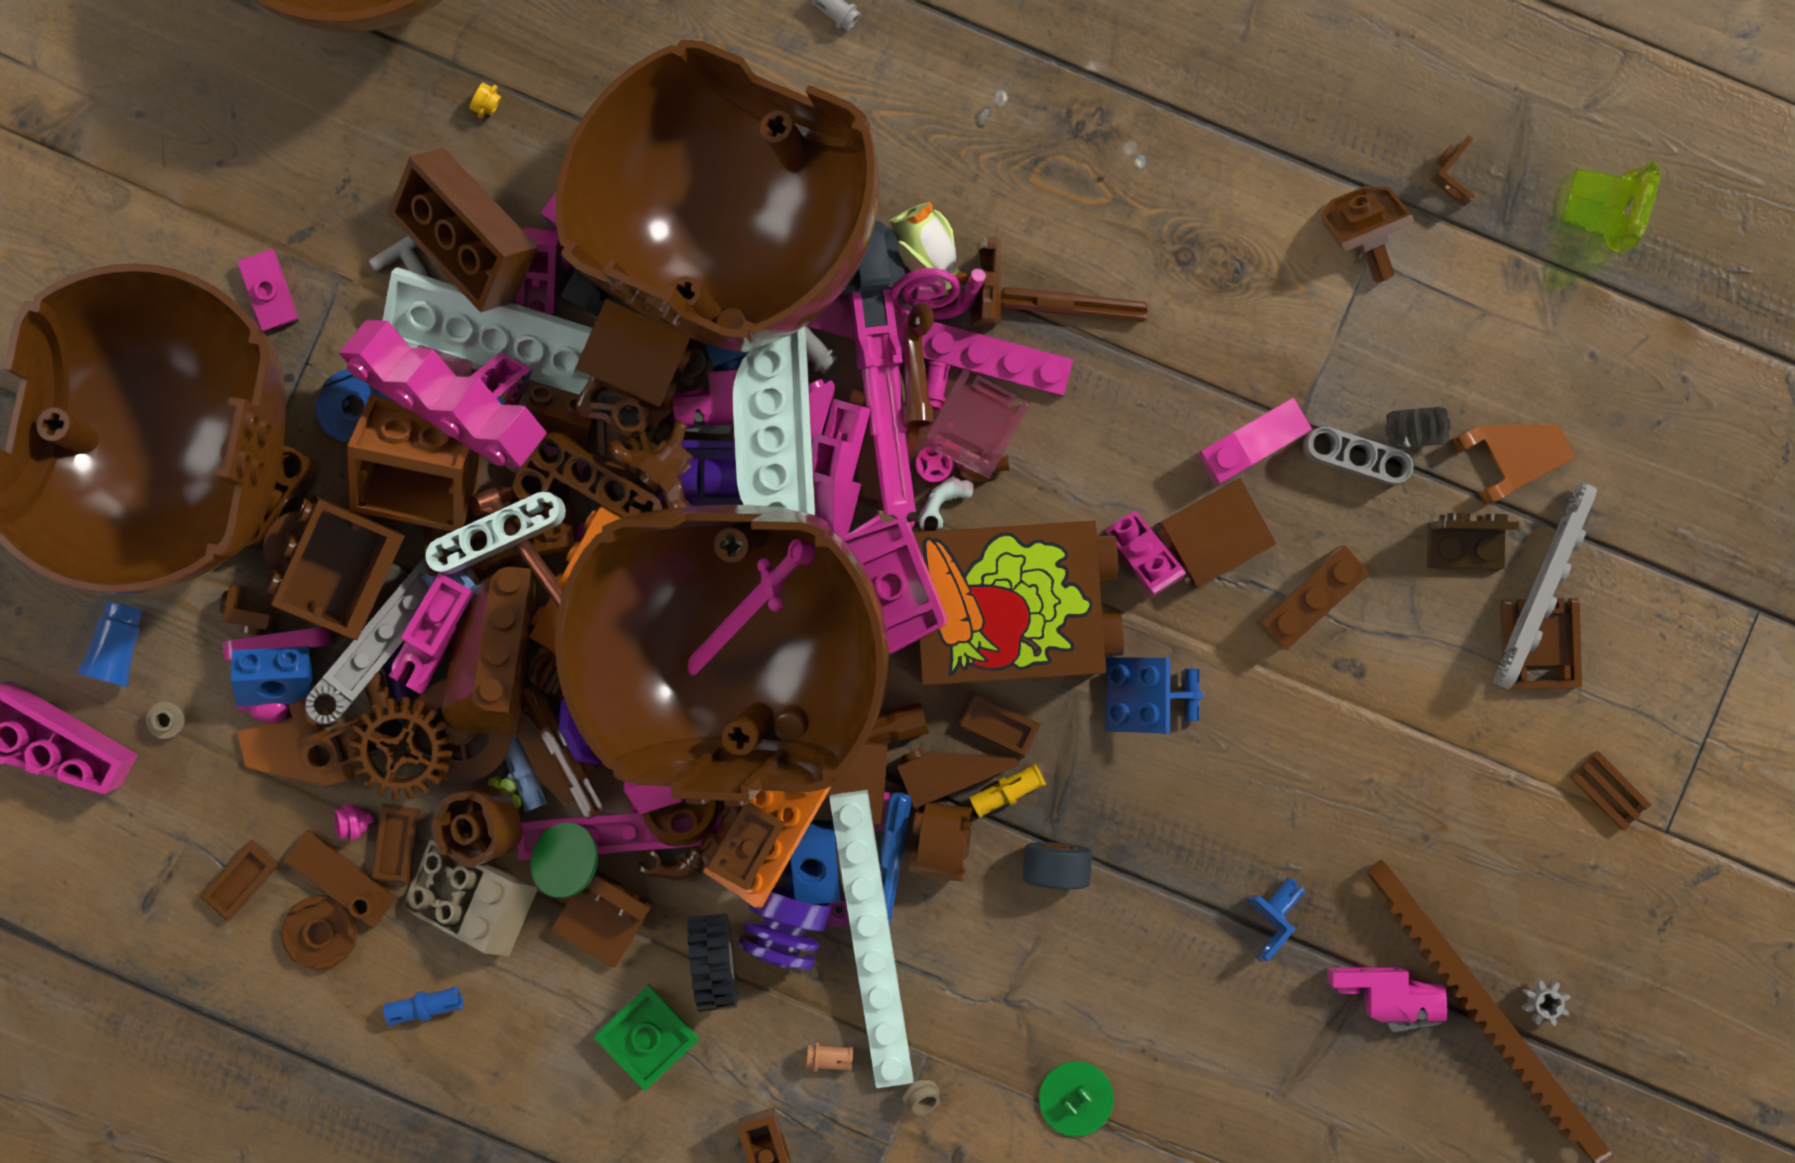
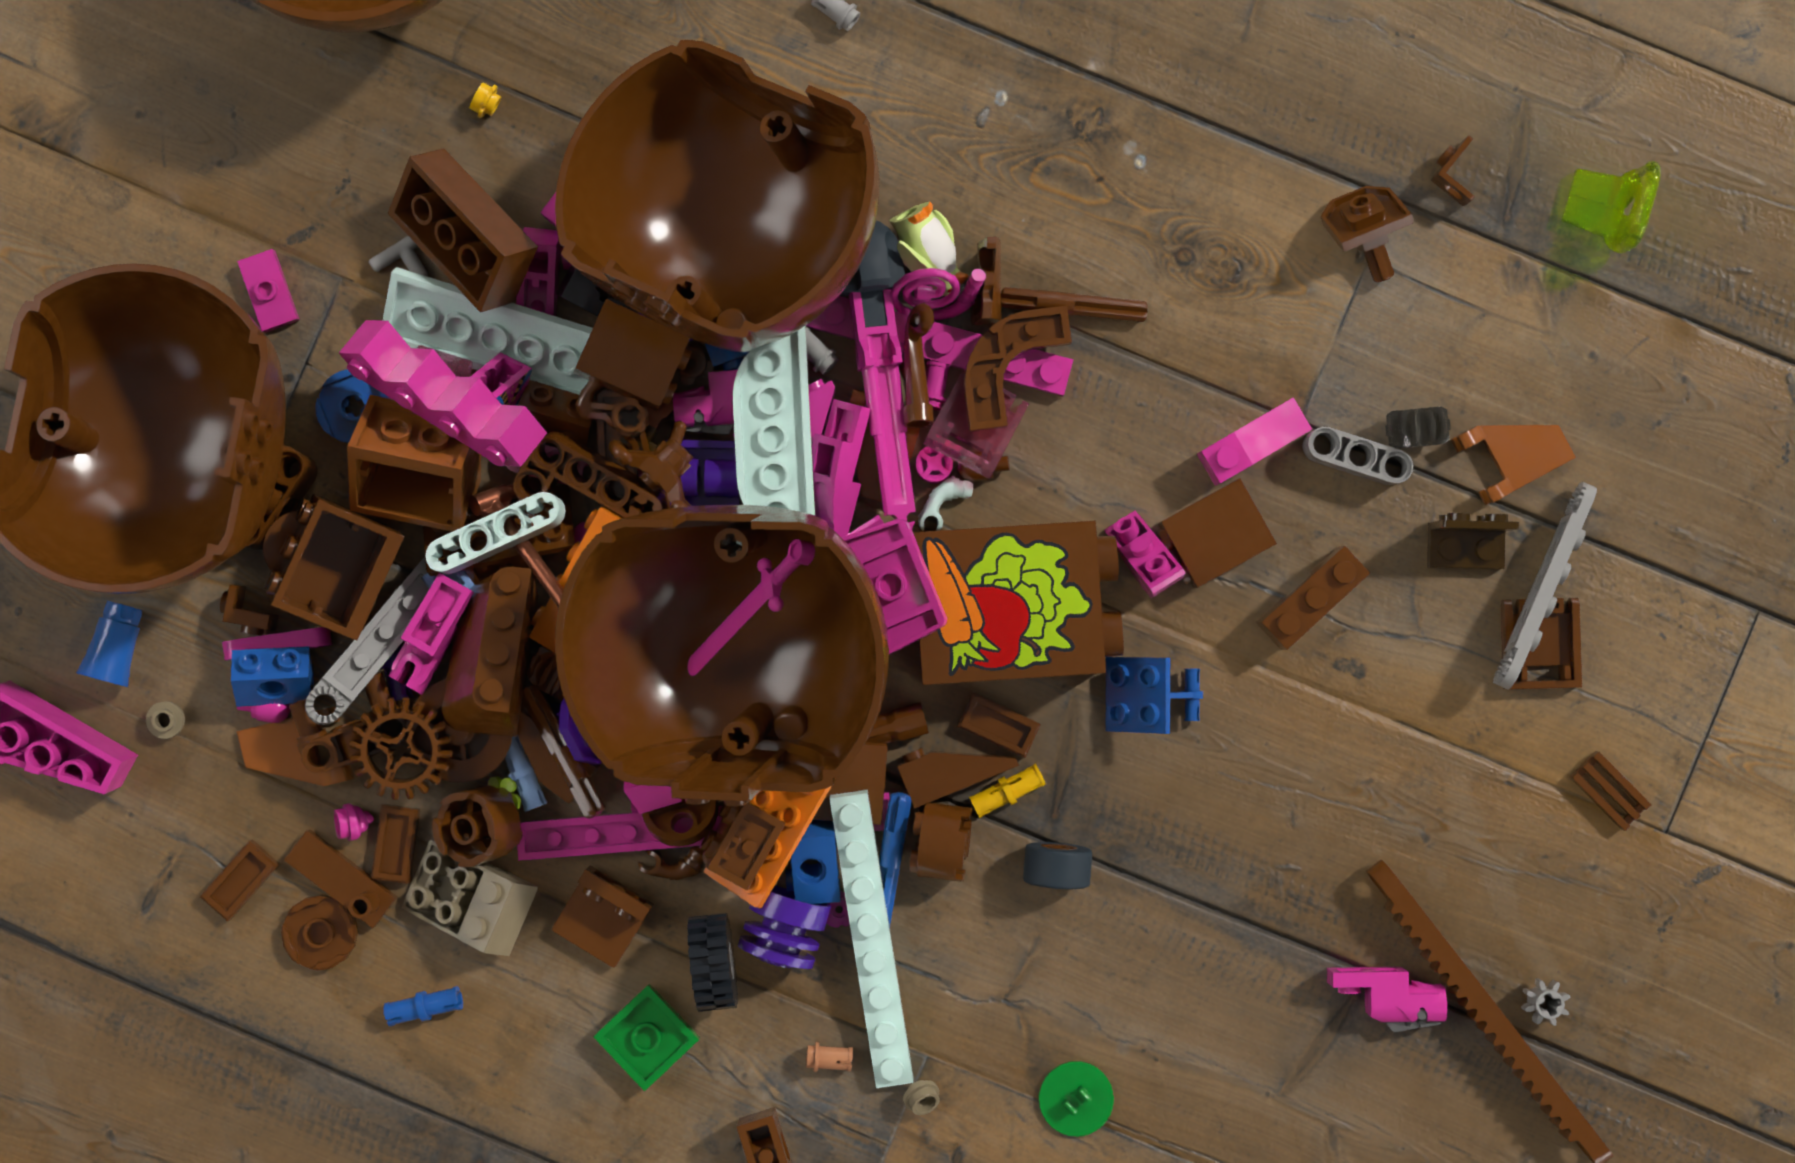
(564, 860): green piece -> none
(993, 354): none -> reddish brown plate
(1275, 912): blue bracket -> none

